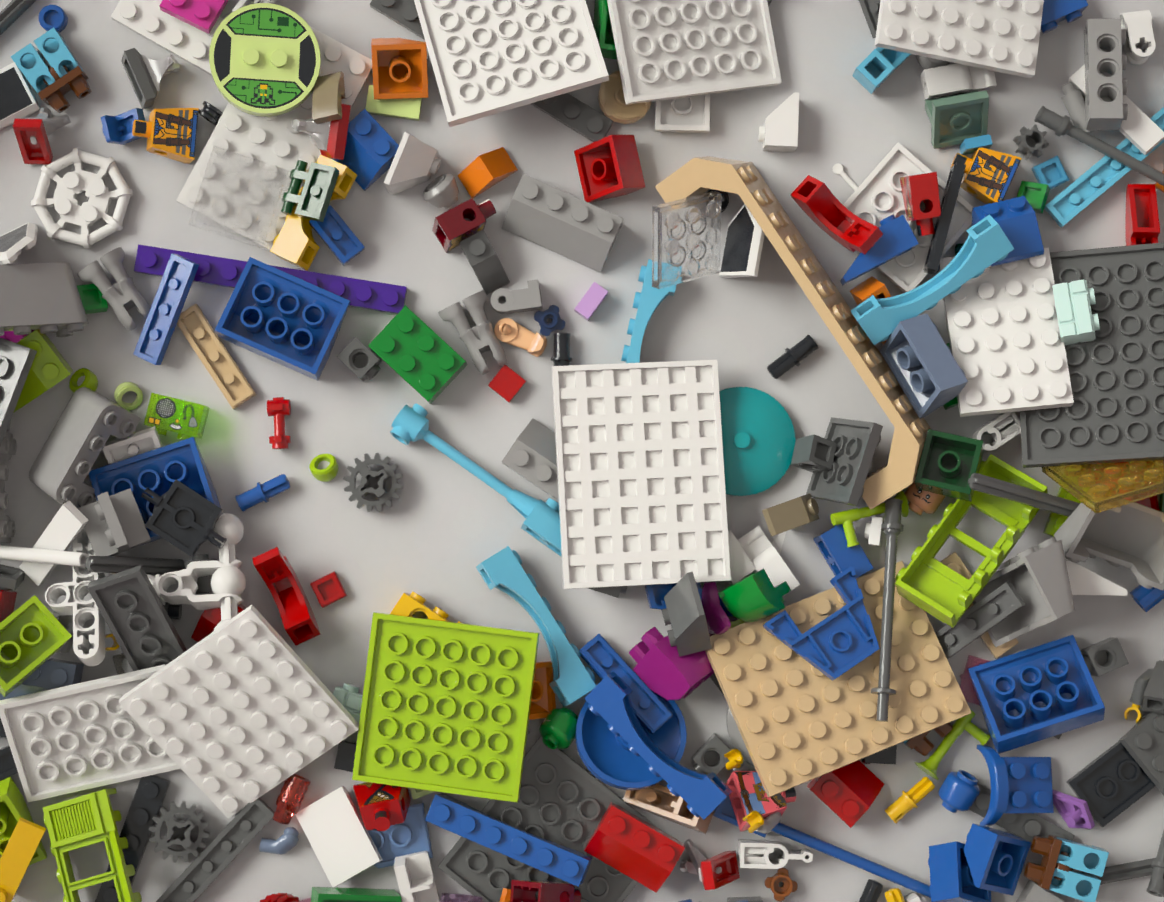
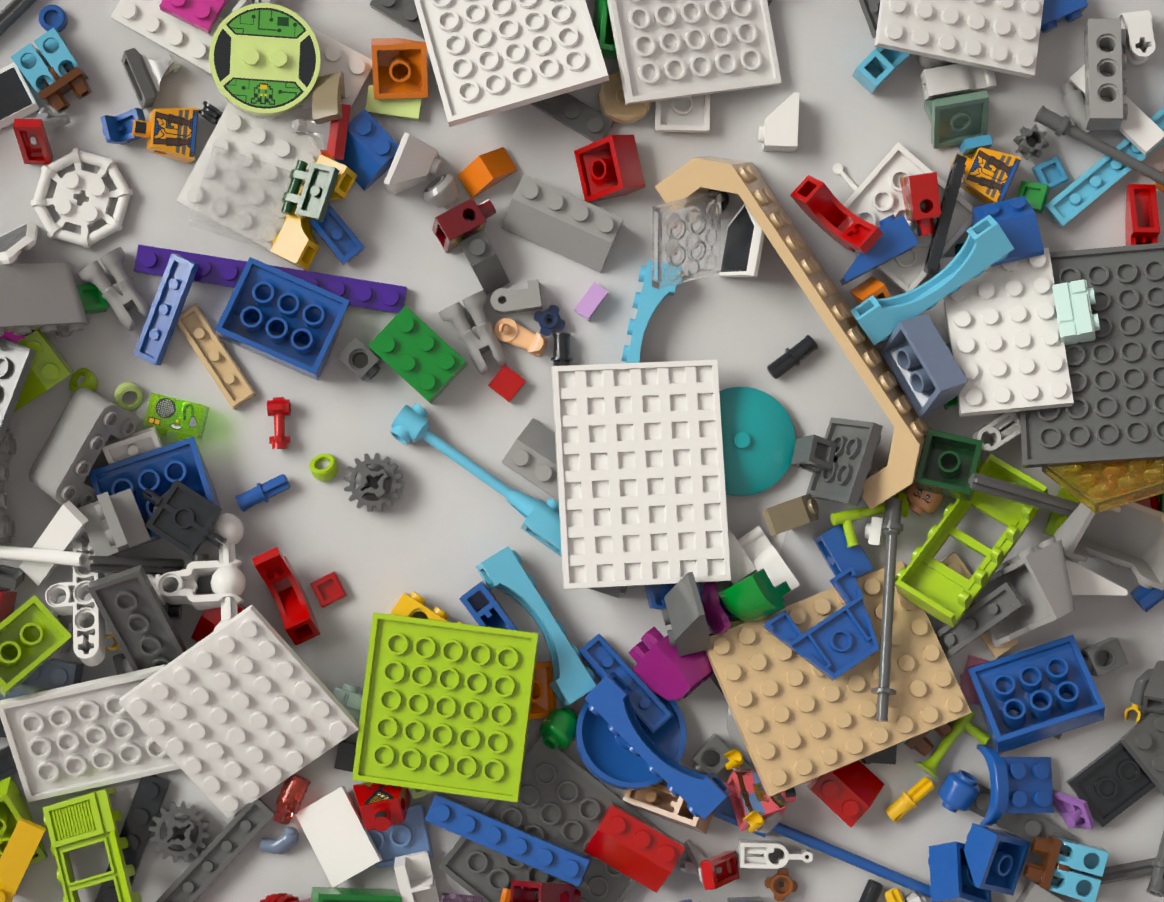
(486, 608): none -> blue slope

